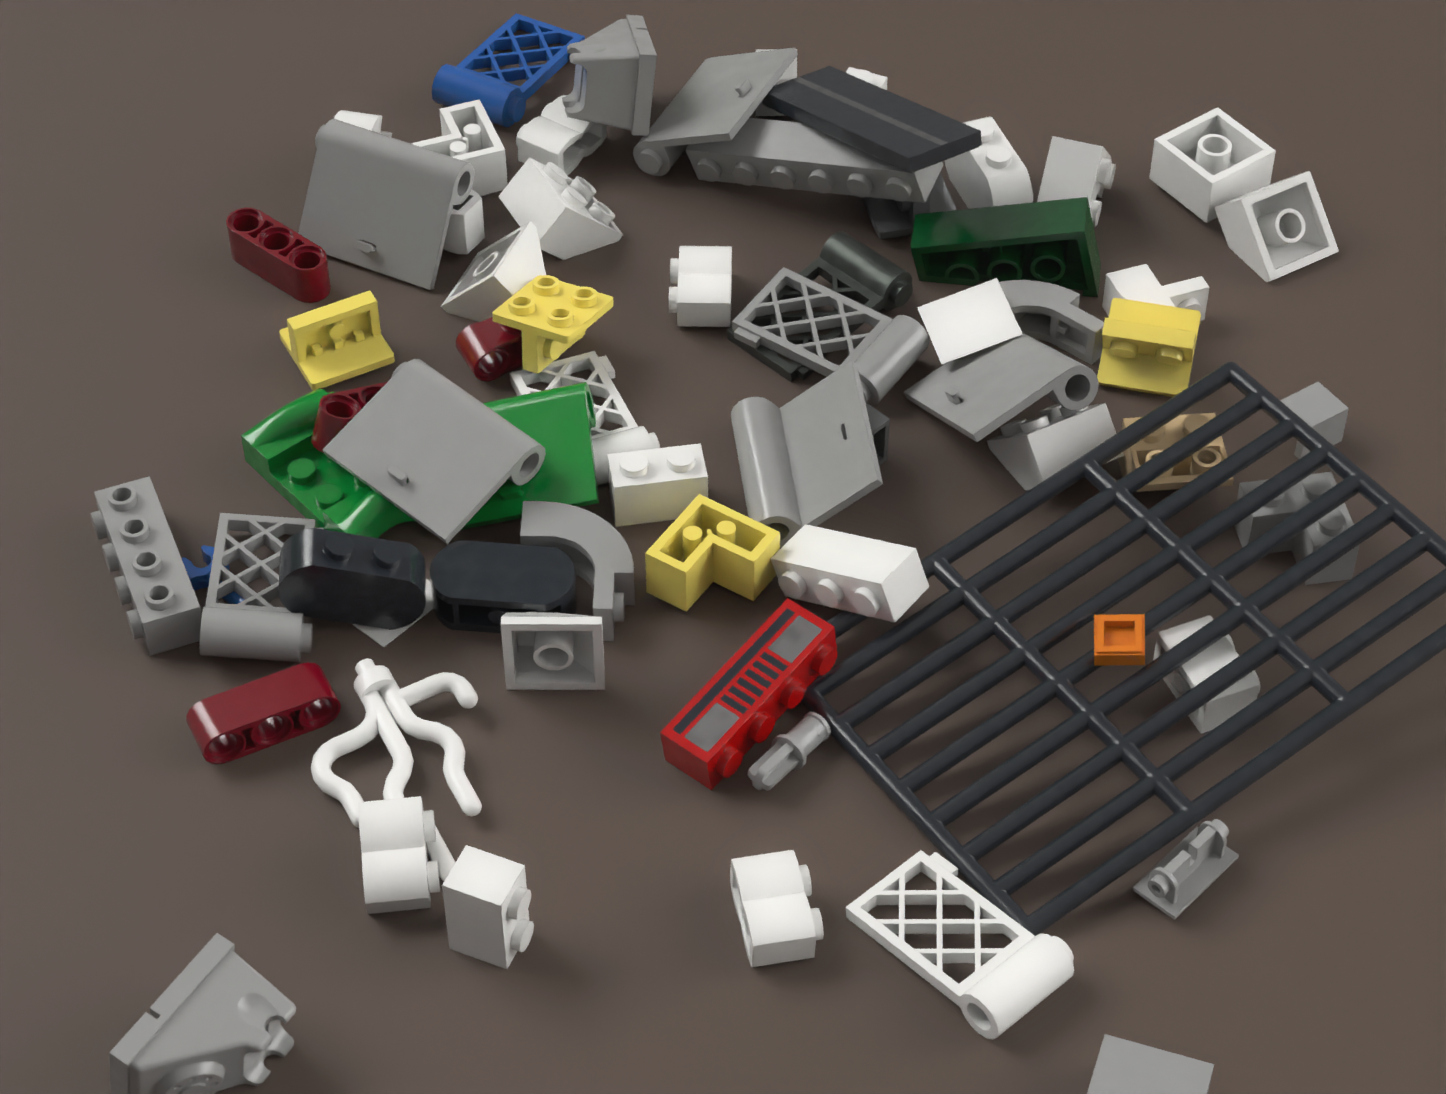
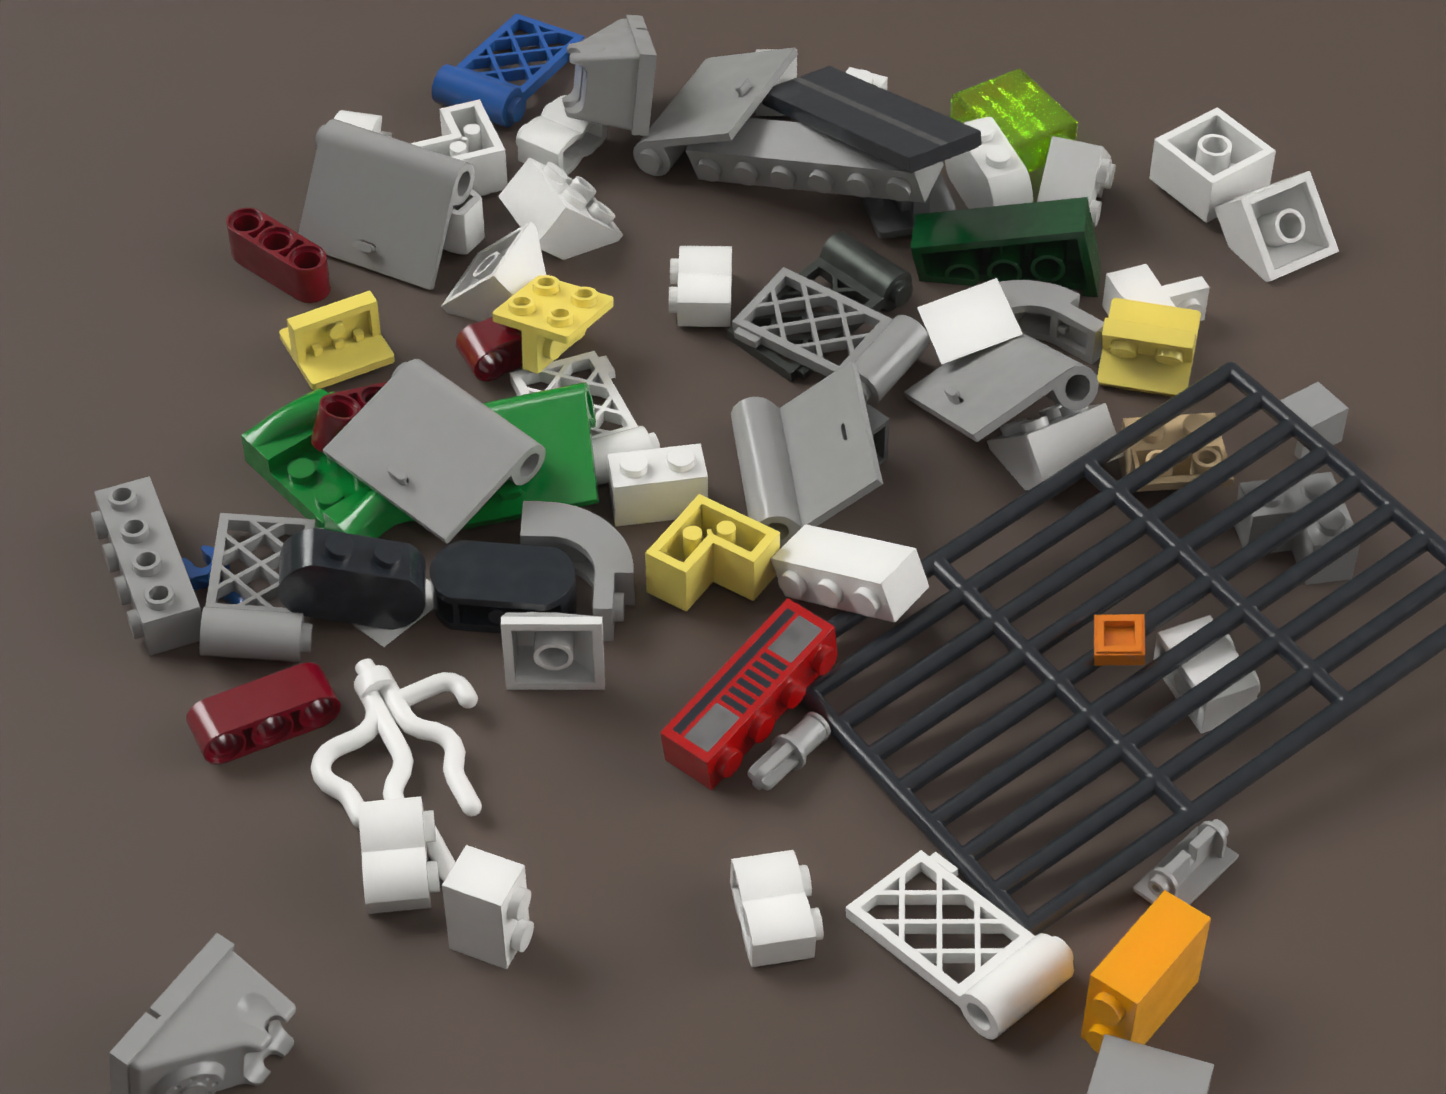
(1021, 111): none -> clear neon green brick
(1146, 973): none -> light orange brick

